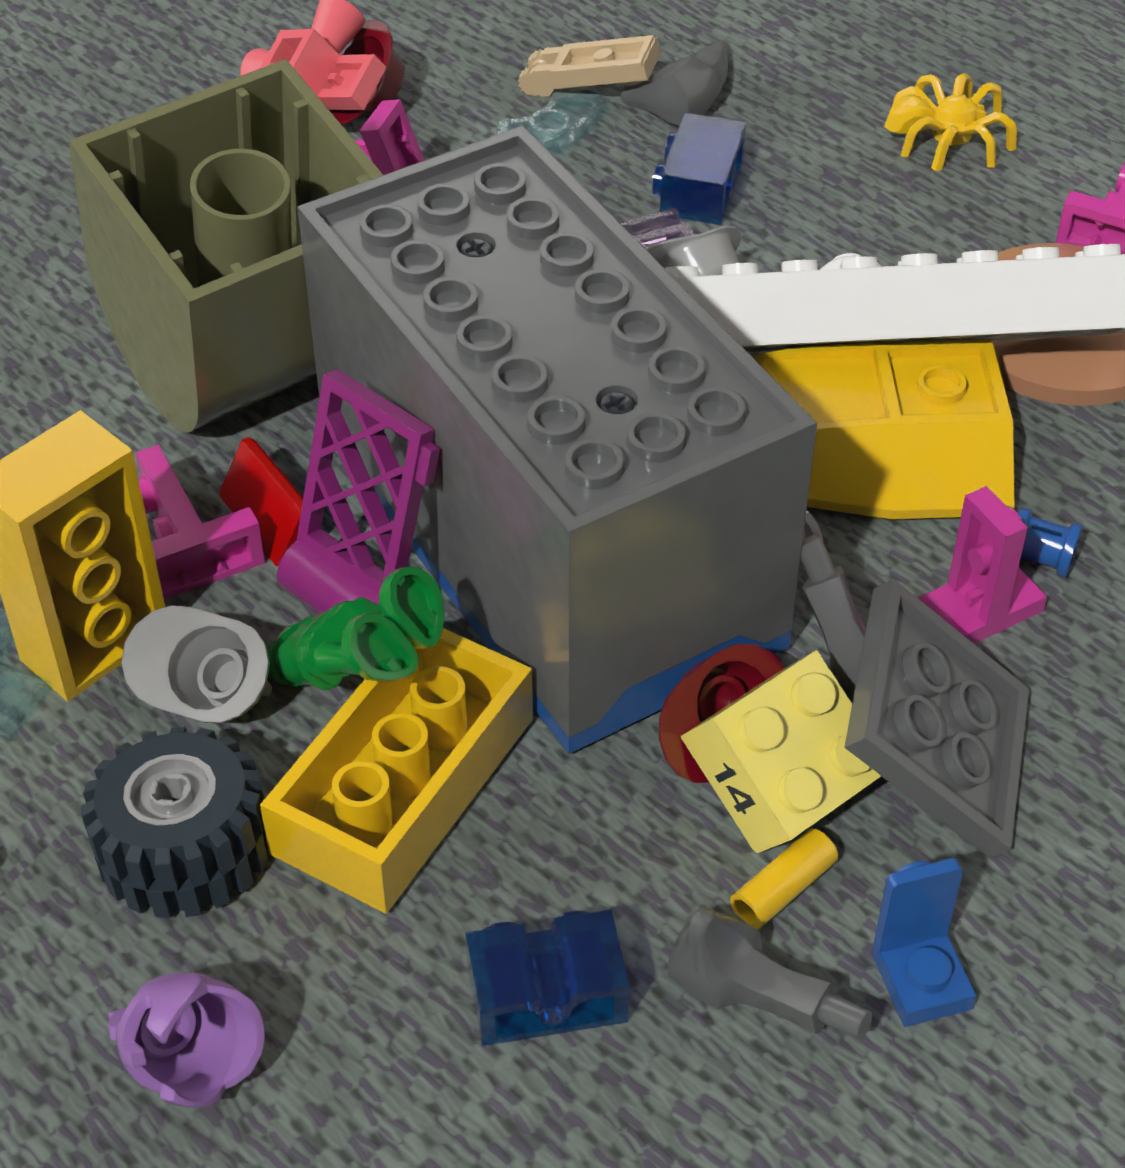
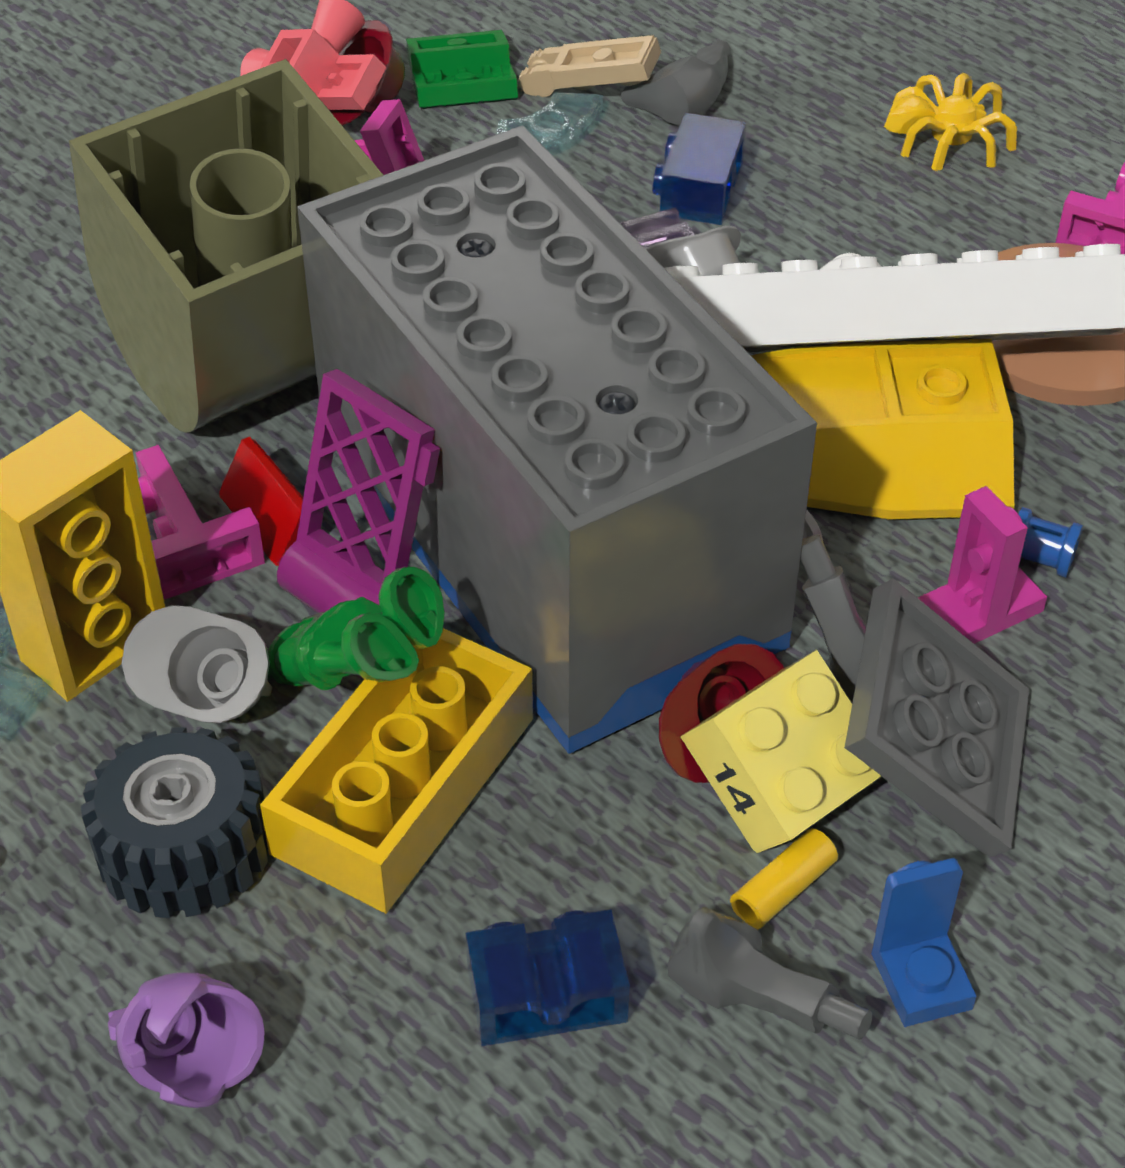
(461, 68): none -> green slope

